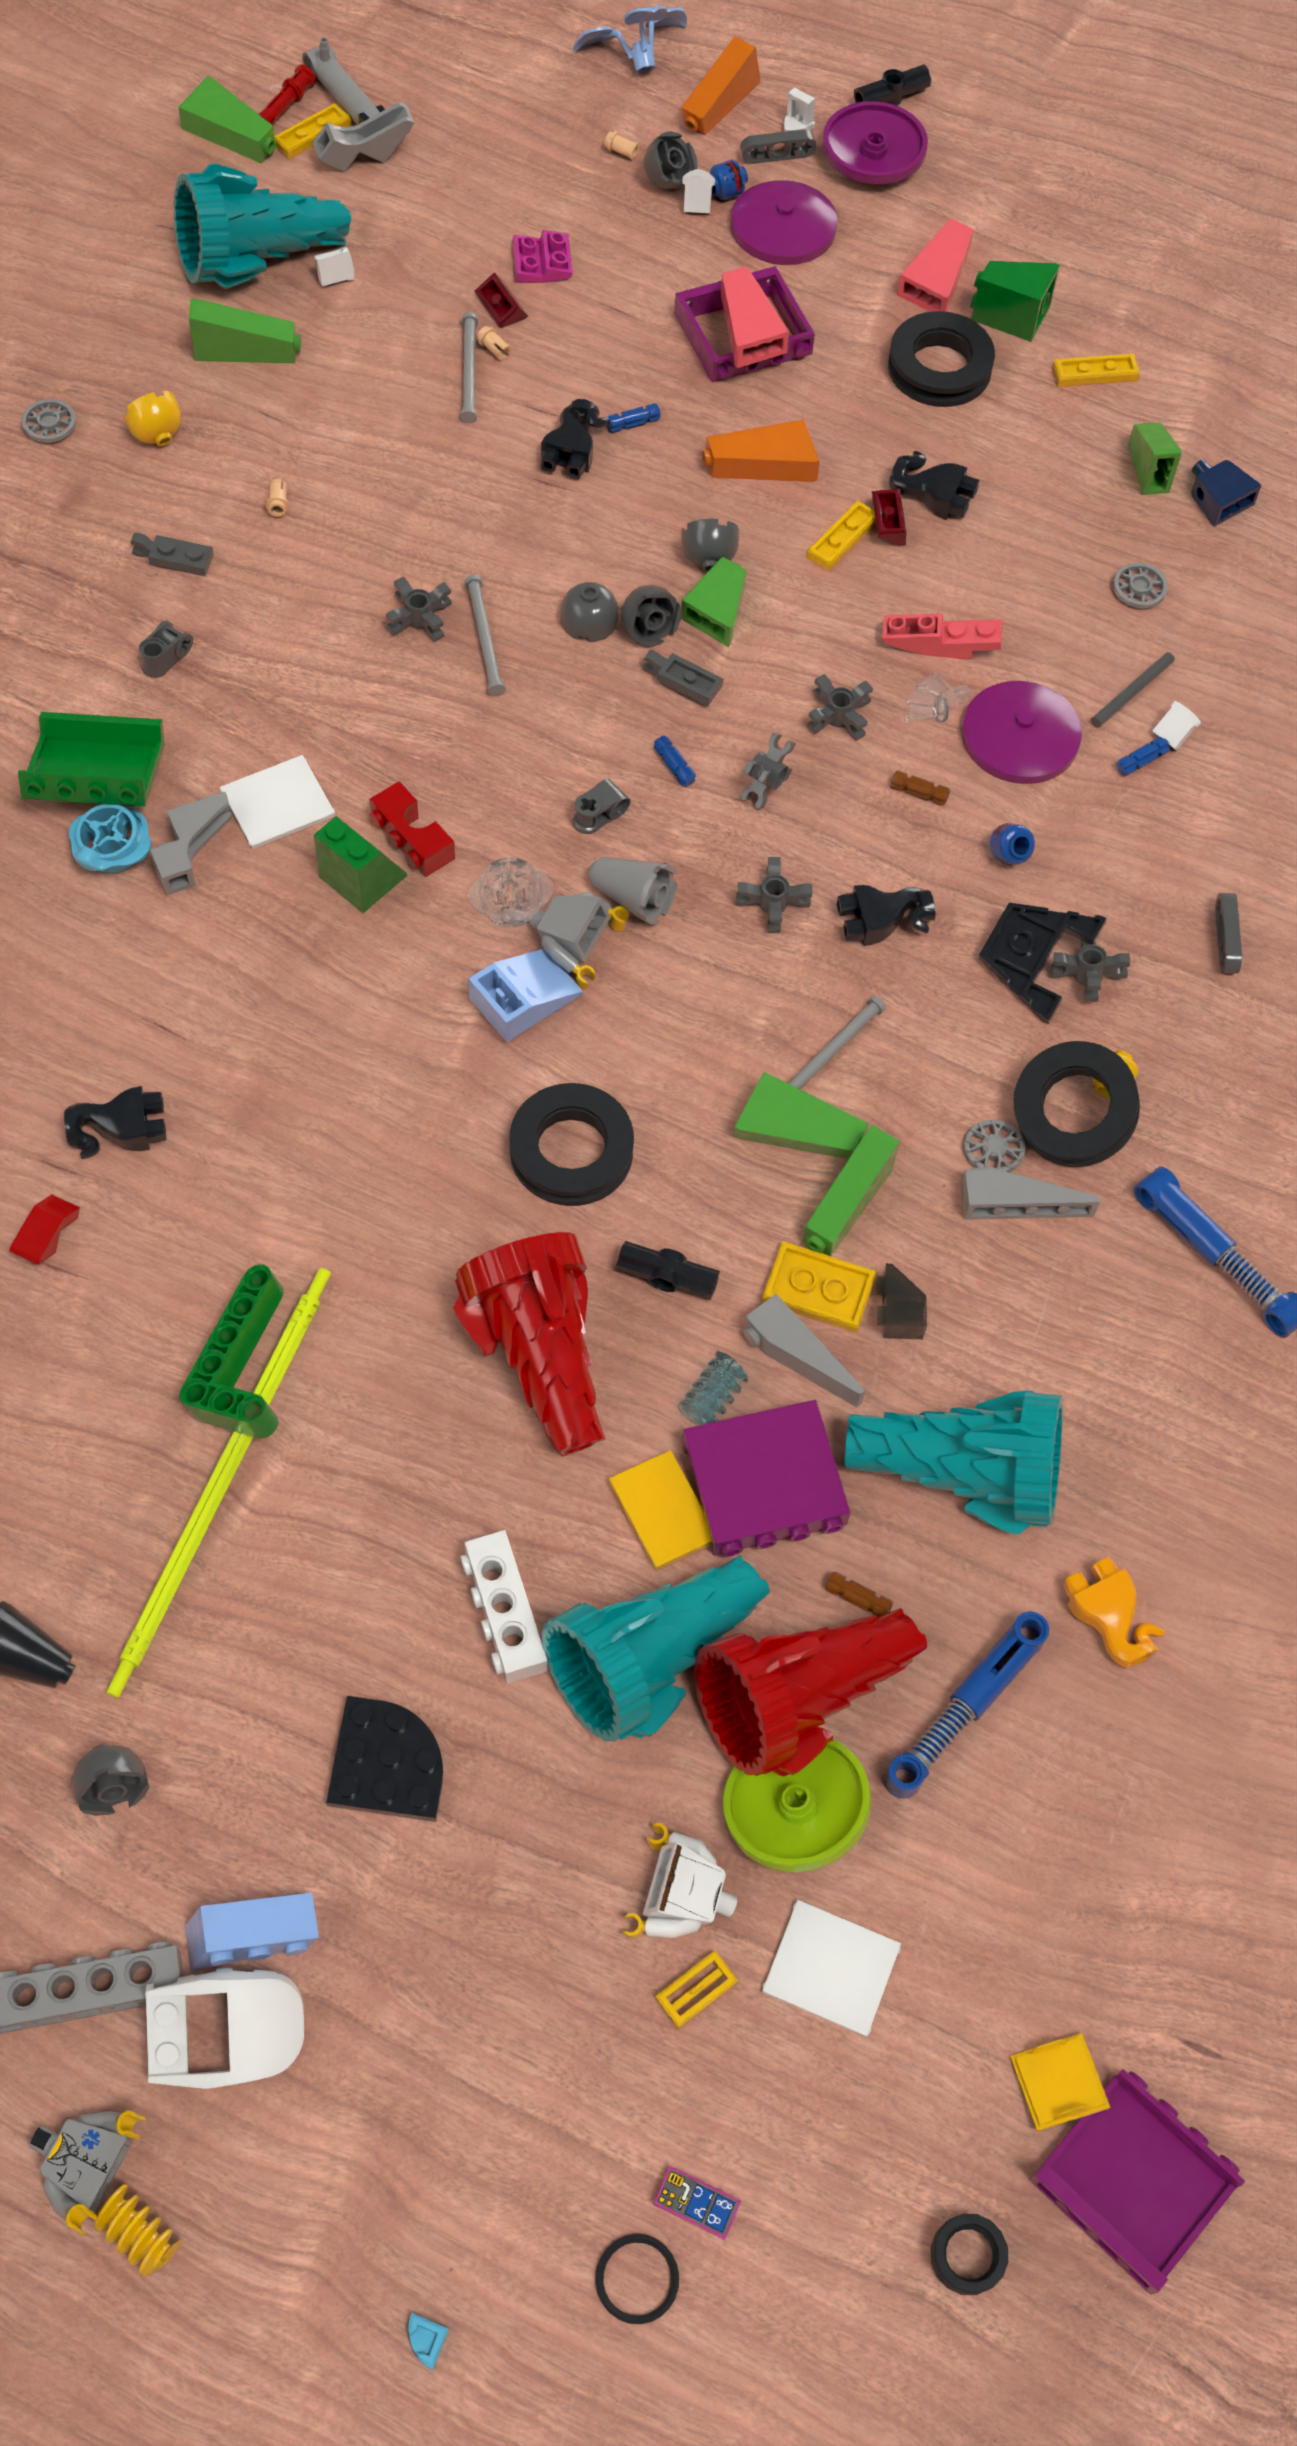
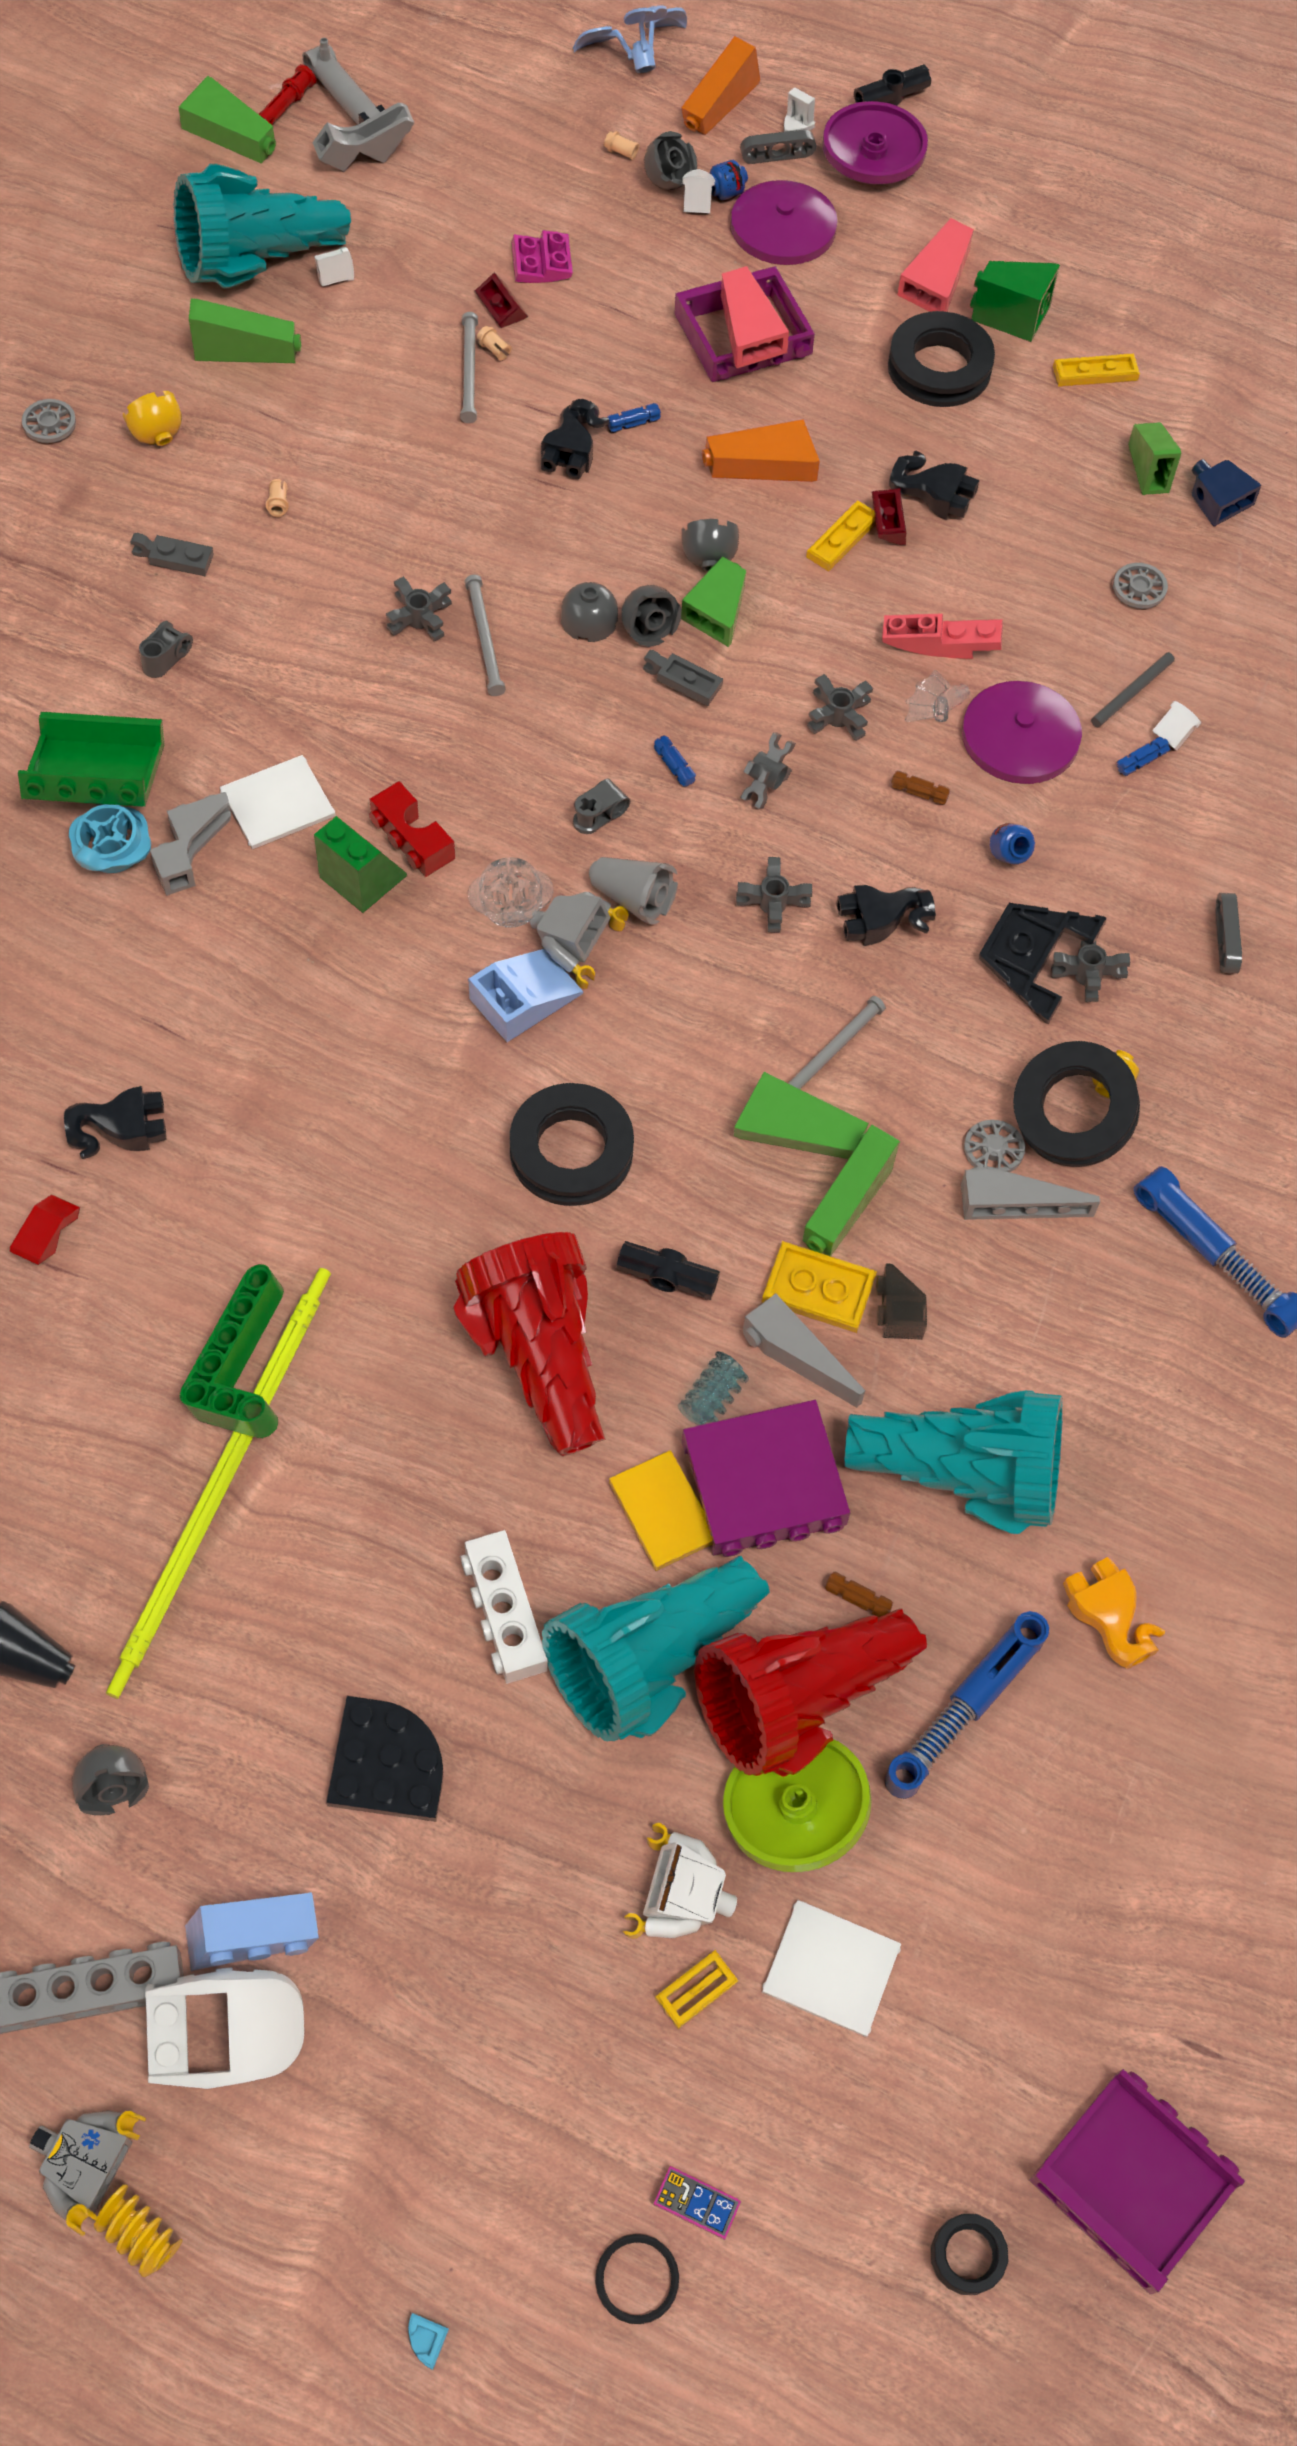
(300, 136): yellow tile -> none
(1059, 2082): yellow piece -> none

